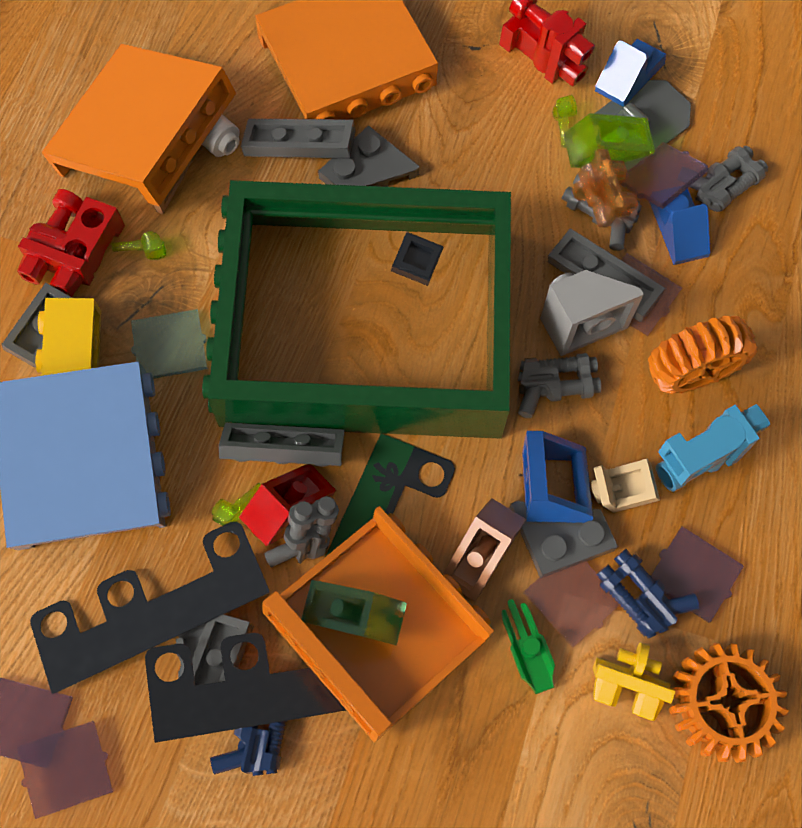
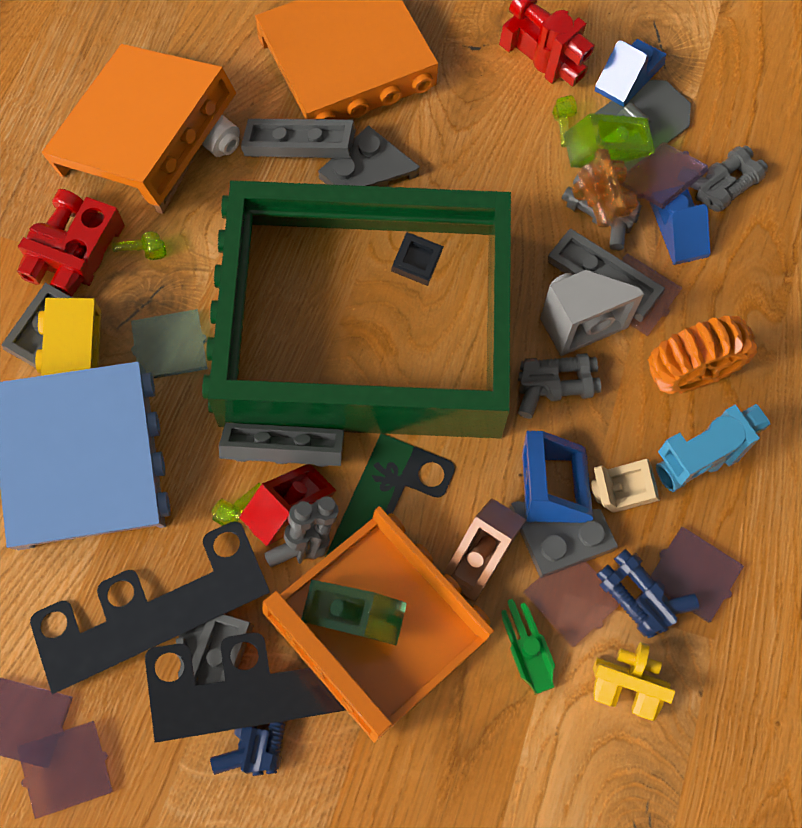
(730, 719): orange gear -> none

